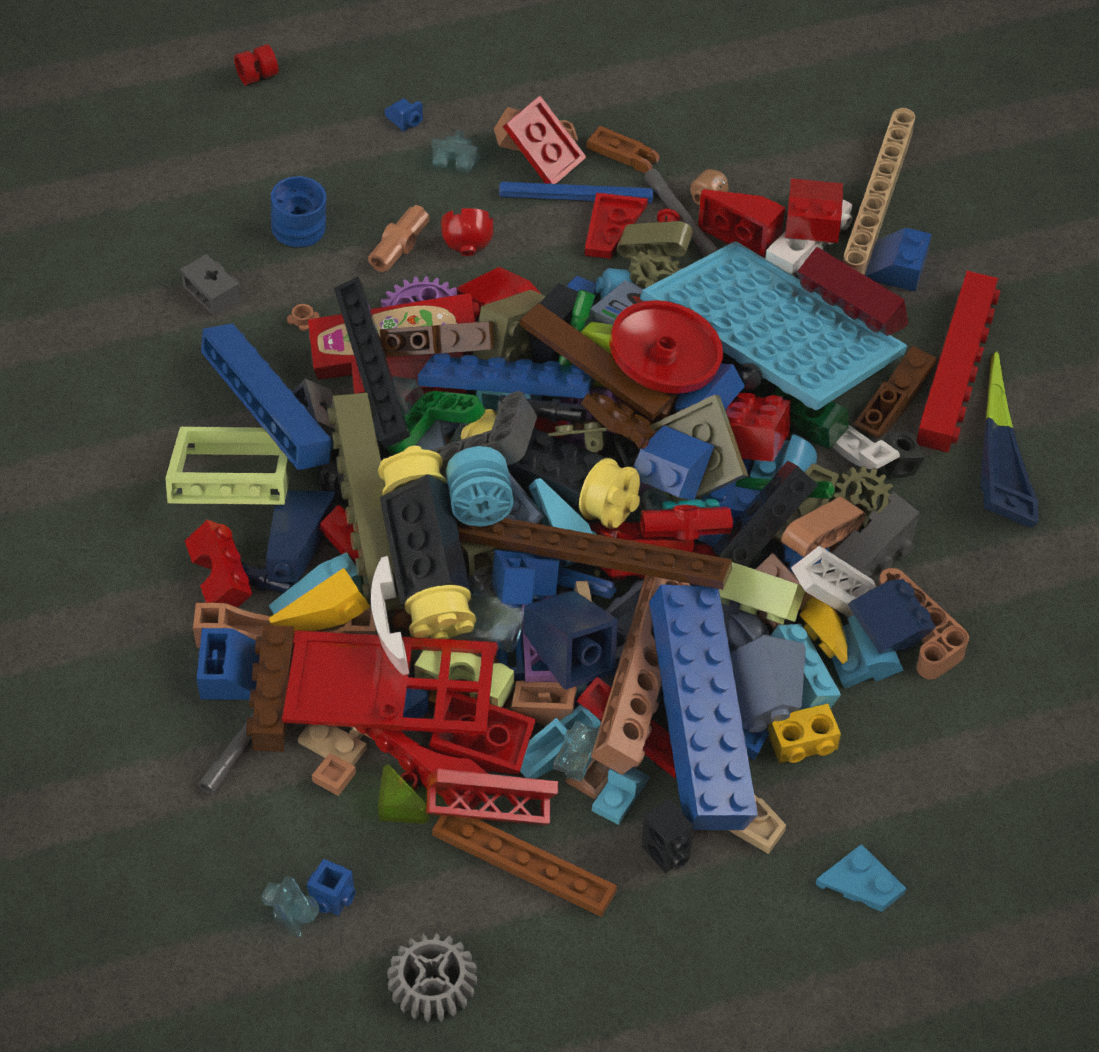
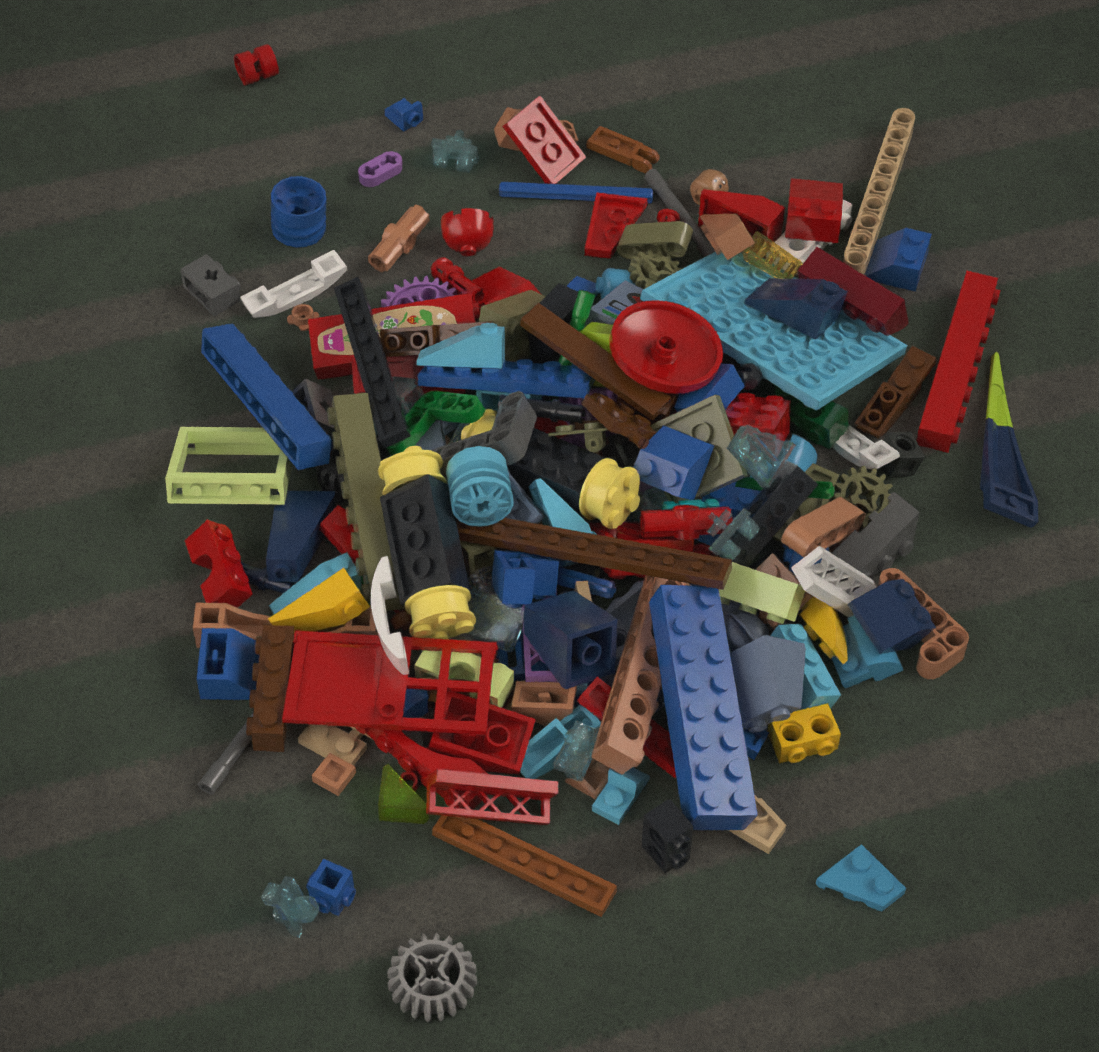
(304, 287): none -> white slope
(383, 166): none -> medium lavender beam
(457, 280): none -> red pin
(474, 348): none -> medium azure slope
(726, 233): none -> nougat slope
(741, 523): none -> clear light blue hips
(760, 453): none -> clear light blue wing
(766, 245): none -> clear yellow slope
(800, 303): none -> dark blue slope

